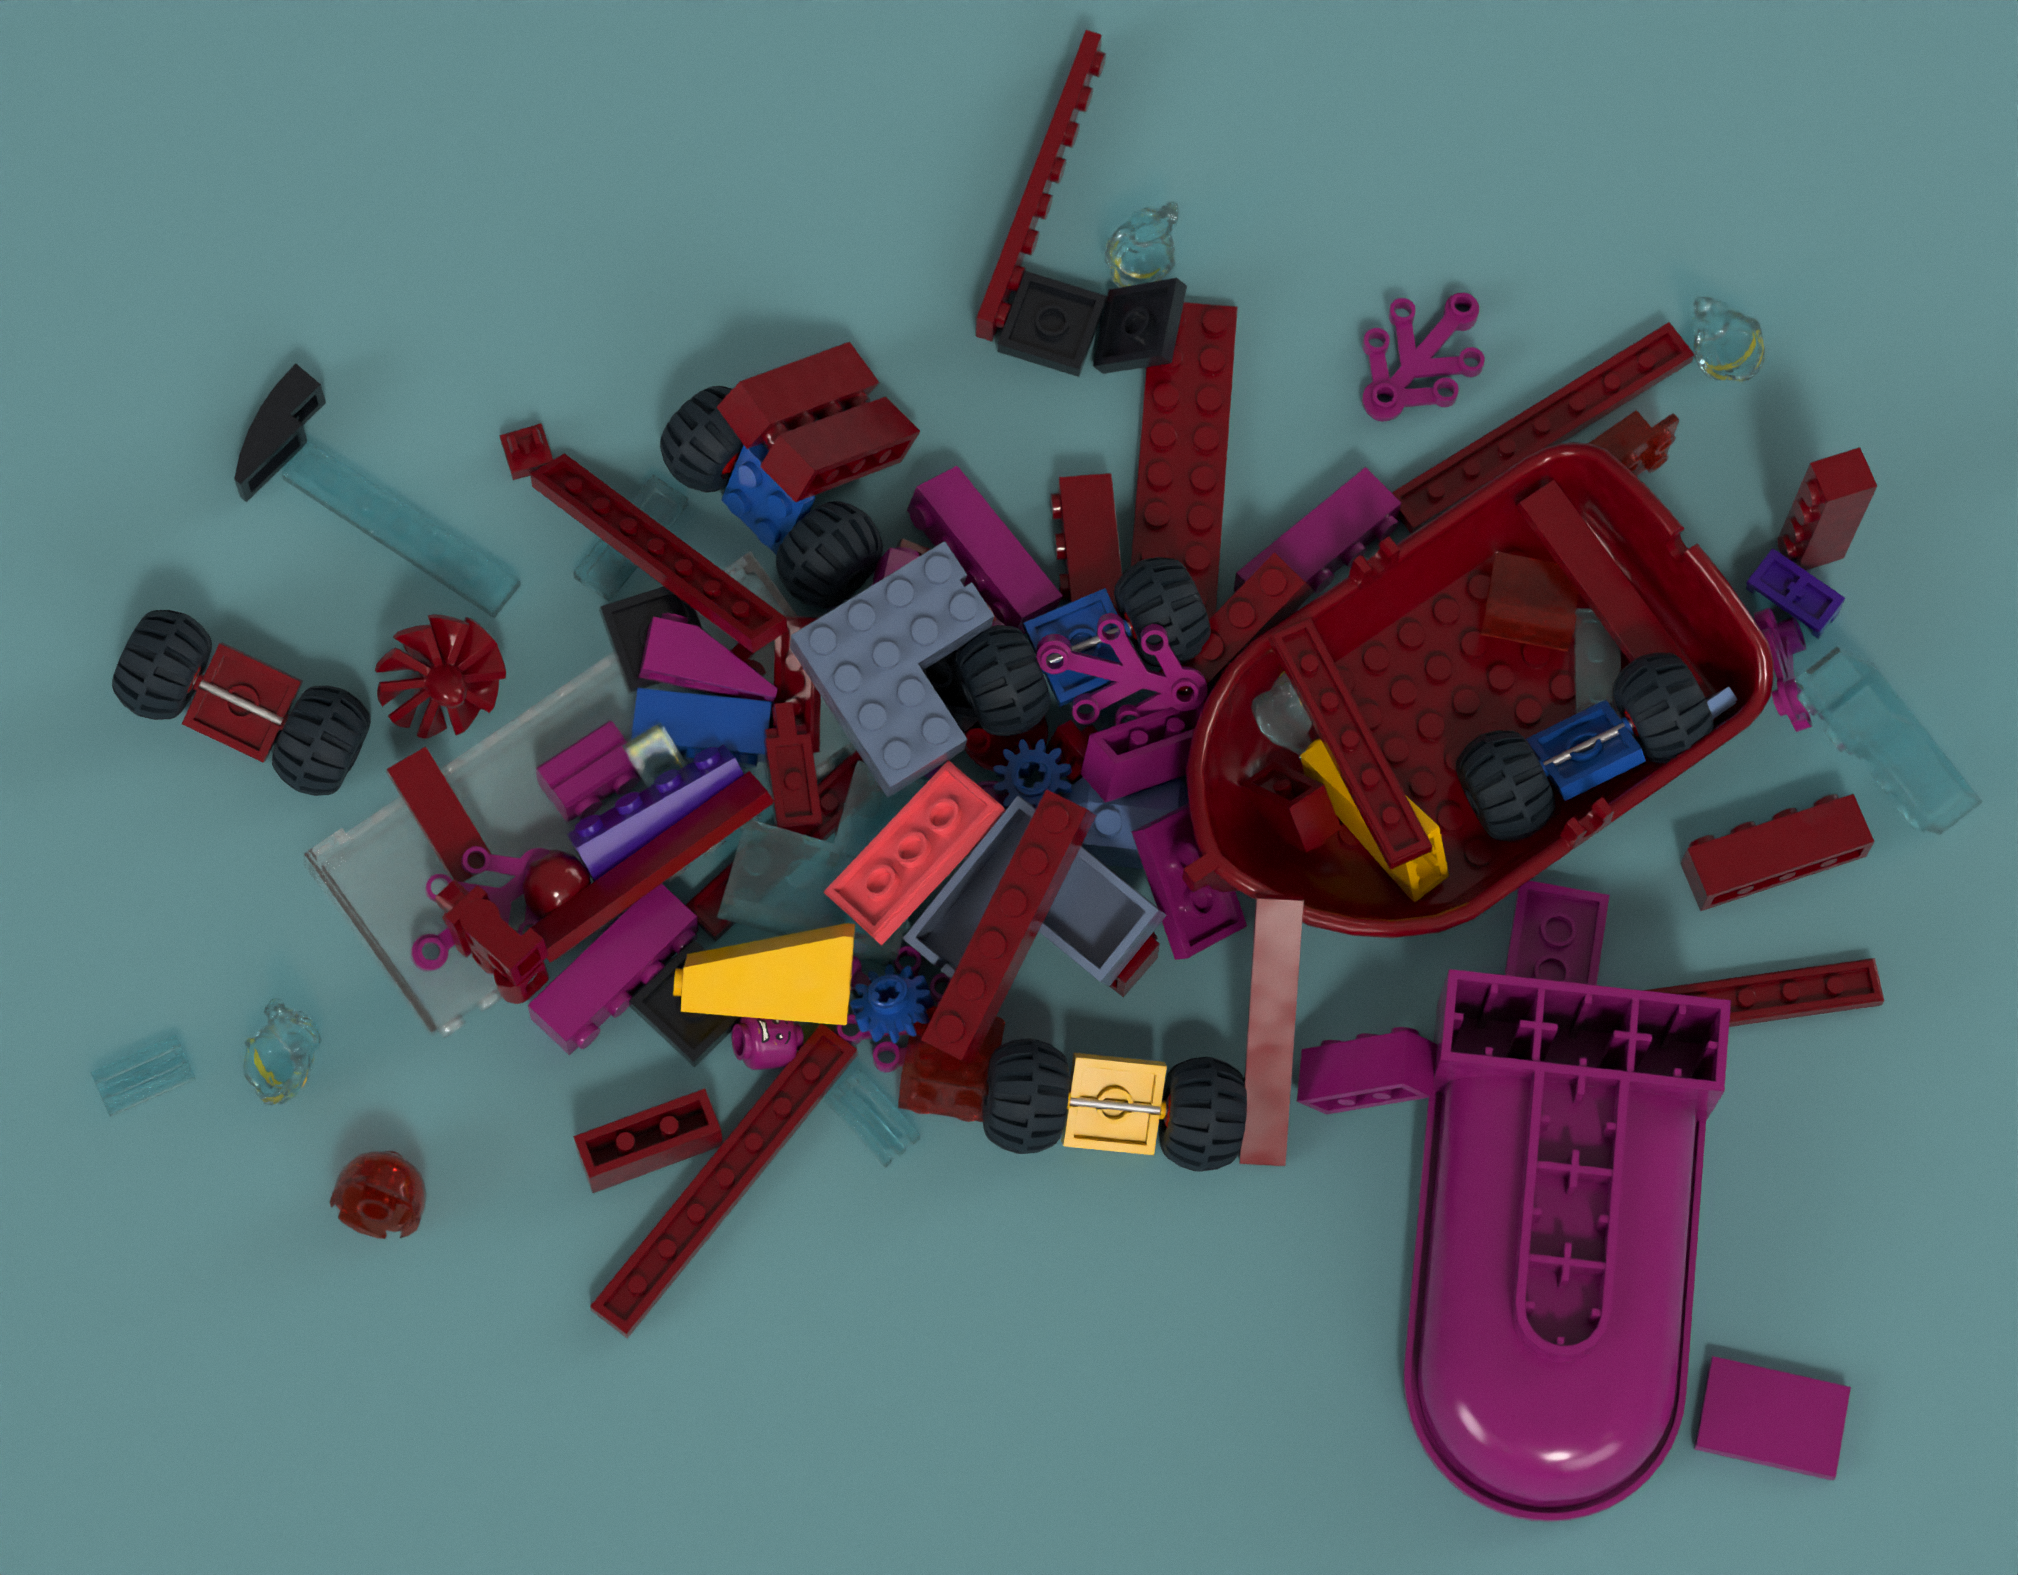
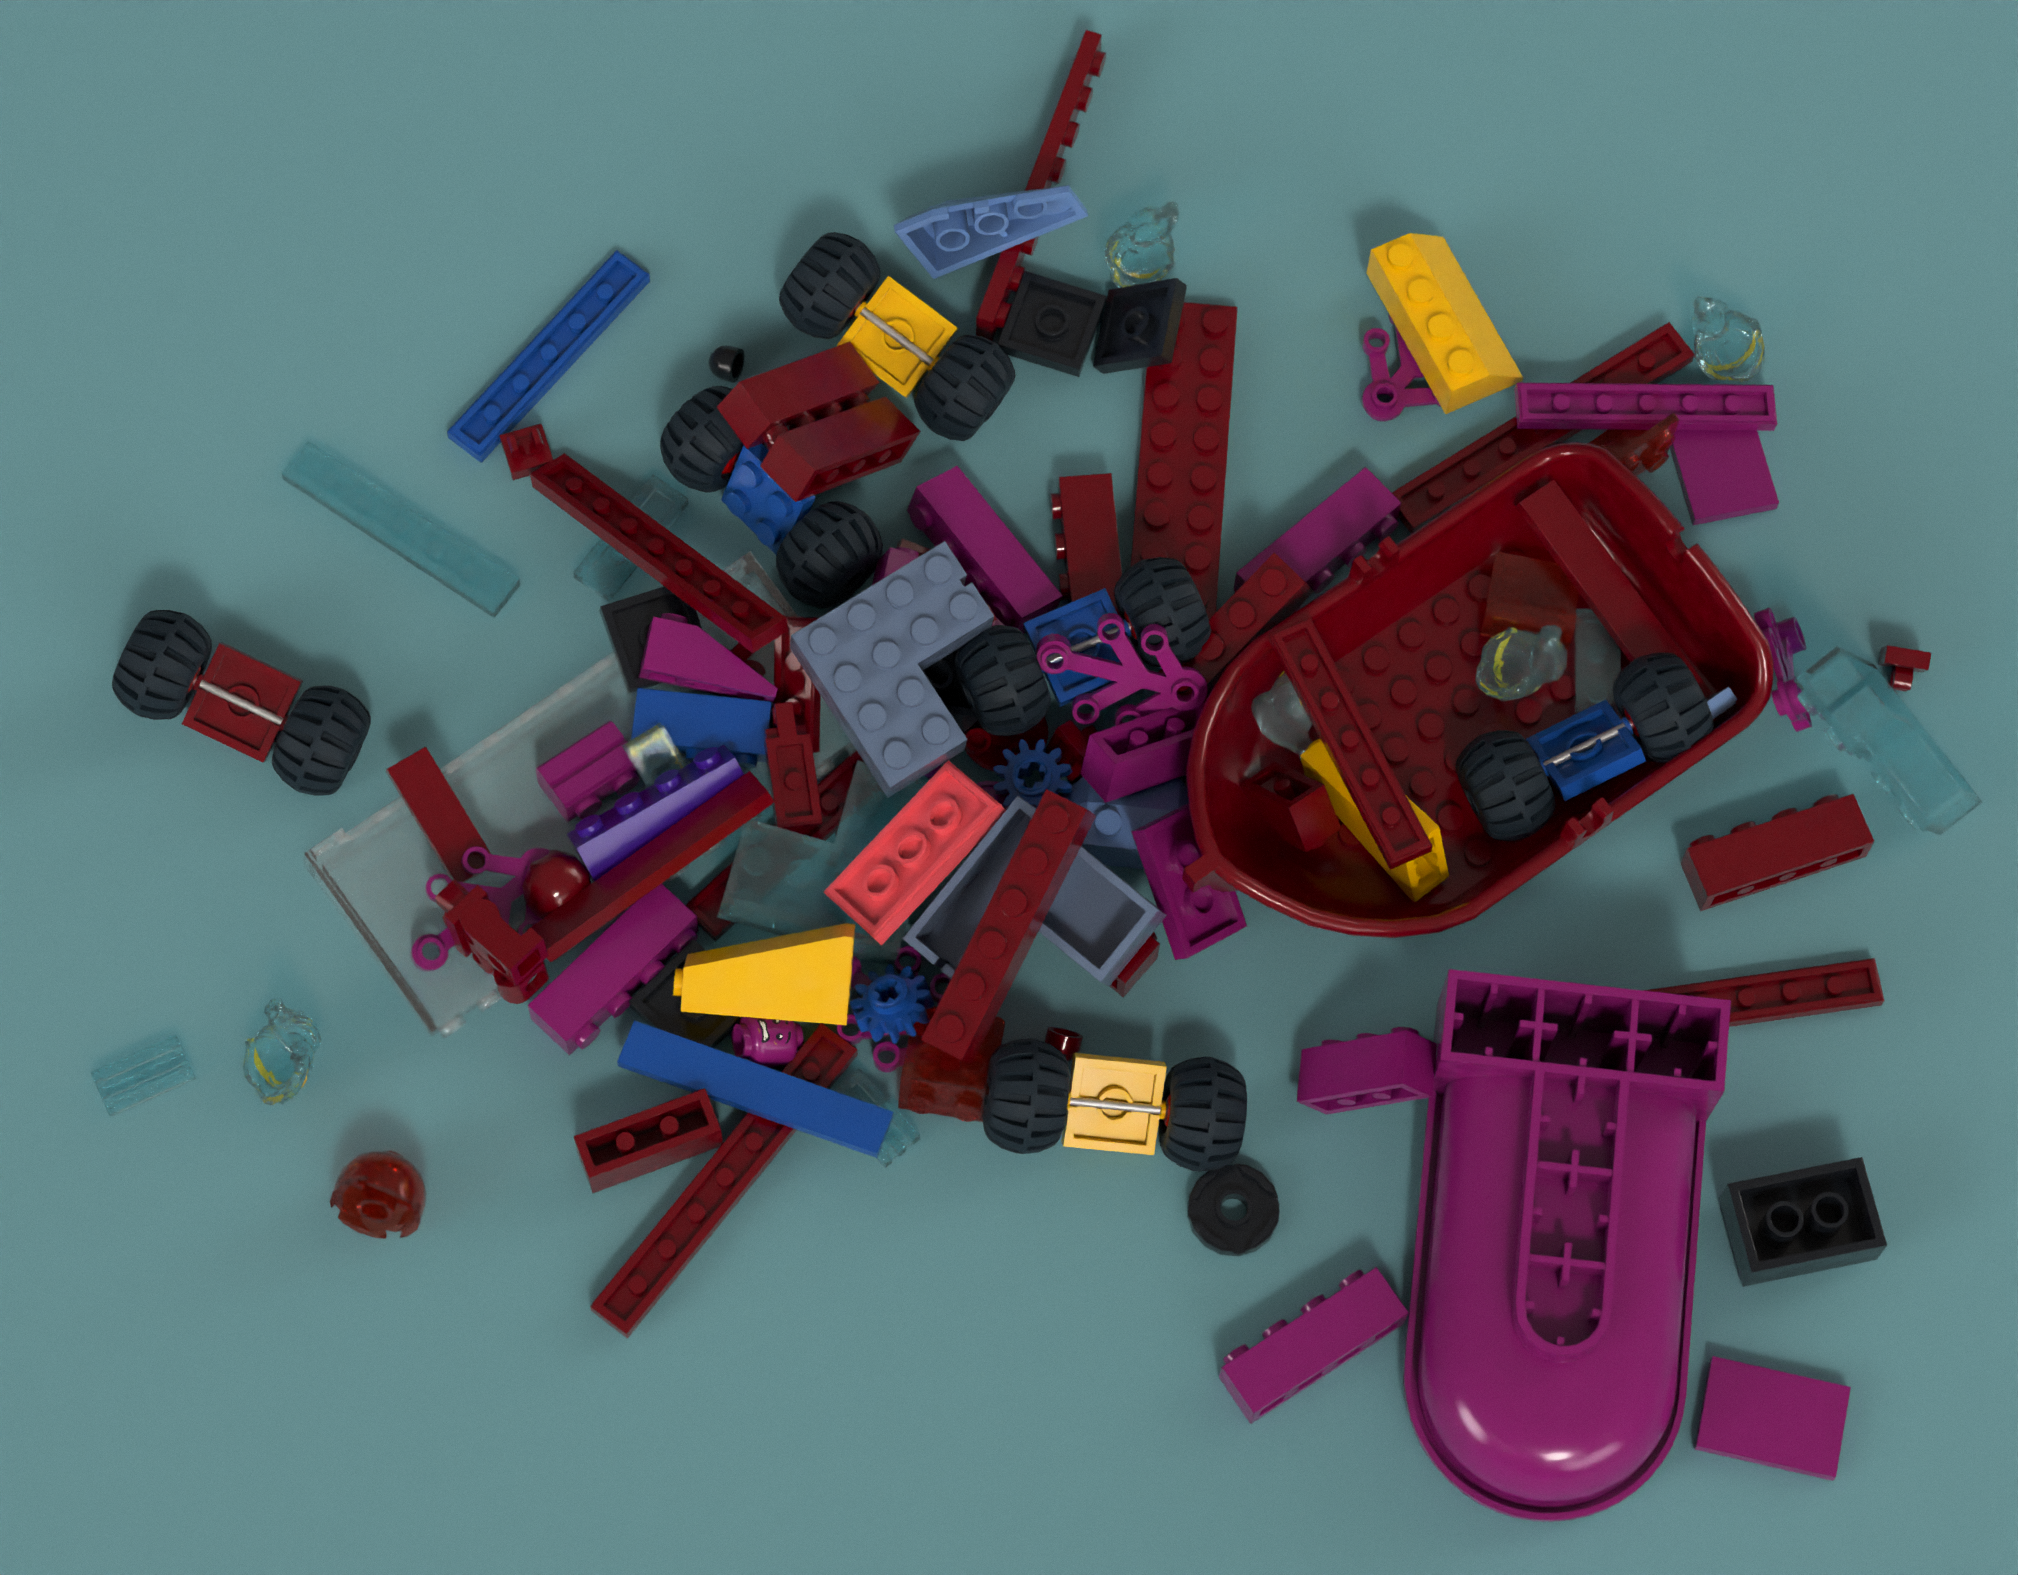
(277, 430): black slope -> none
(452, 666): dark red piece -> none
(548, 356): none -> blue tile
(727, 363): none -> black hinge
(755, 1089): none -> blue tile
(897, 336): none -> black plate
(981, 226): none -> medium blue wedge
(1064, 1040): none -> dark red hinge
(1228, 1235): none -> black tile
(1271, 1028): tile -> none
(1312, 1344): none -> magenta brick
(1441, 320): none -> yellow slope
(1520, 662): none -> clear light blue hair
(1557, 933): magenta plate -> none
(1644, 406): none -> magenta tile
(1722, 474): none -> magenta tile
(1796, 592): dark purple hinge -> none
(1802, 1221): none -> black brick
(1827, 510): dark red brick -> none
(1903, 663): none -> dark red tile

